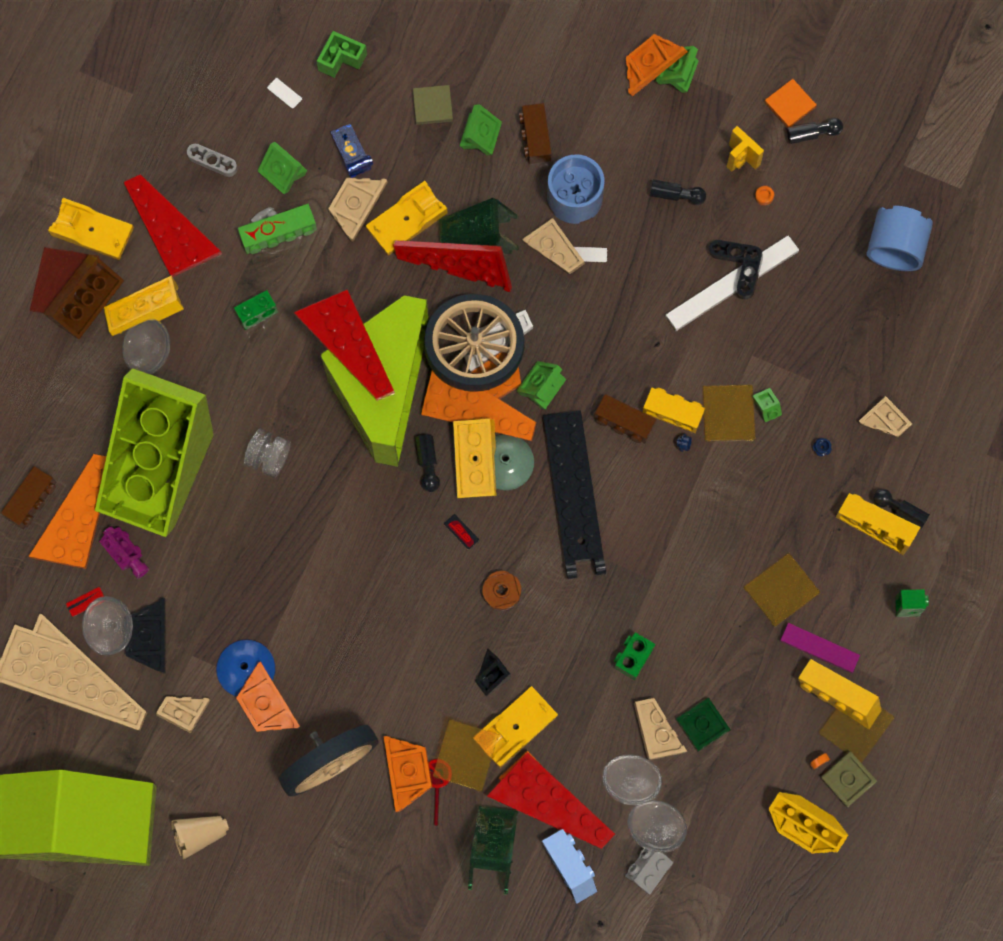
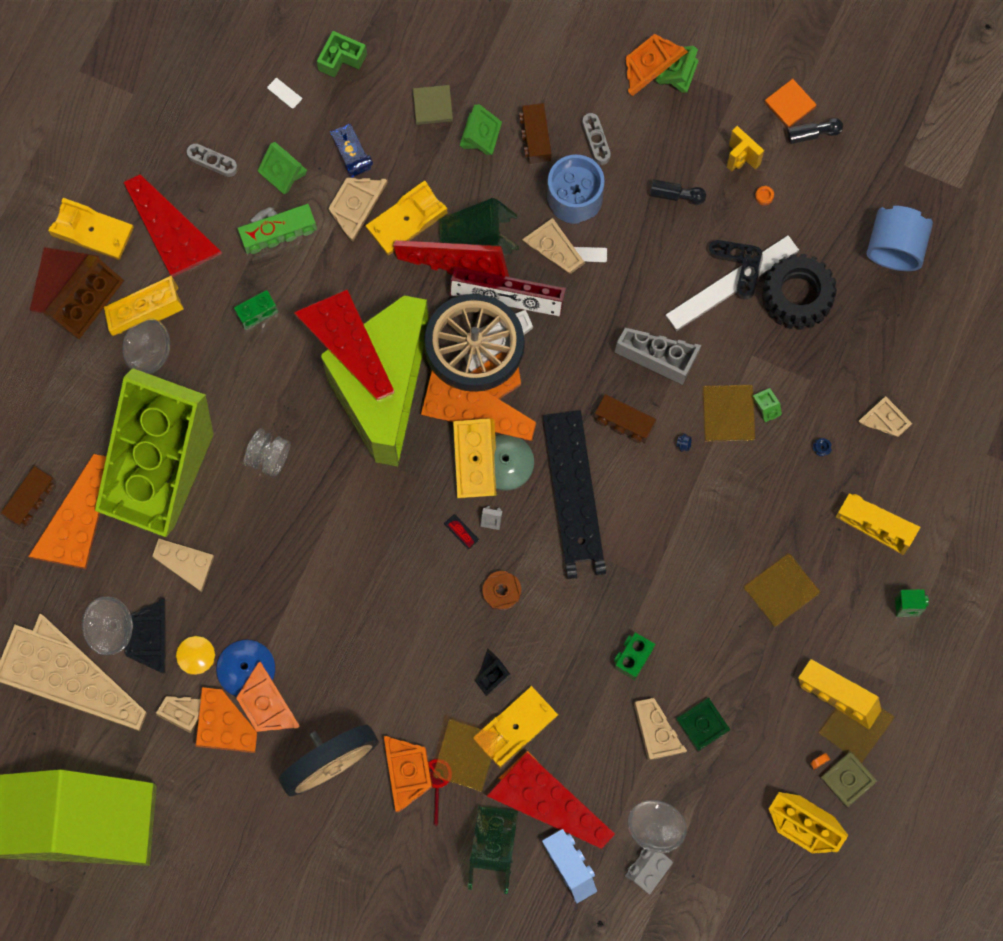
(81, 603): red sticker -> none
(123, 551): magenta brick -> none
(185, 562): none -> tan wing
(195, 655): none -> yellow dish
(197, 833): tan cone -> none
(223, 724): none -> orange plate
(427, 460): black piece -> none
(491, 518): none -> light grey tile
(510, 291): none -> brick
(542, 383): bright green bracket -> none
(597, 131): none -> light grey beam
(632, 772): clear dish -> none
(658, 354): none -> light grey wedge
(673, 409): yellow brick -> none
(804, 269): none -> black tyre
(820, 648): magenta tile -> none
(902, 509): black piece -> none

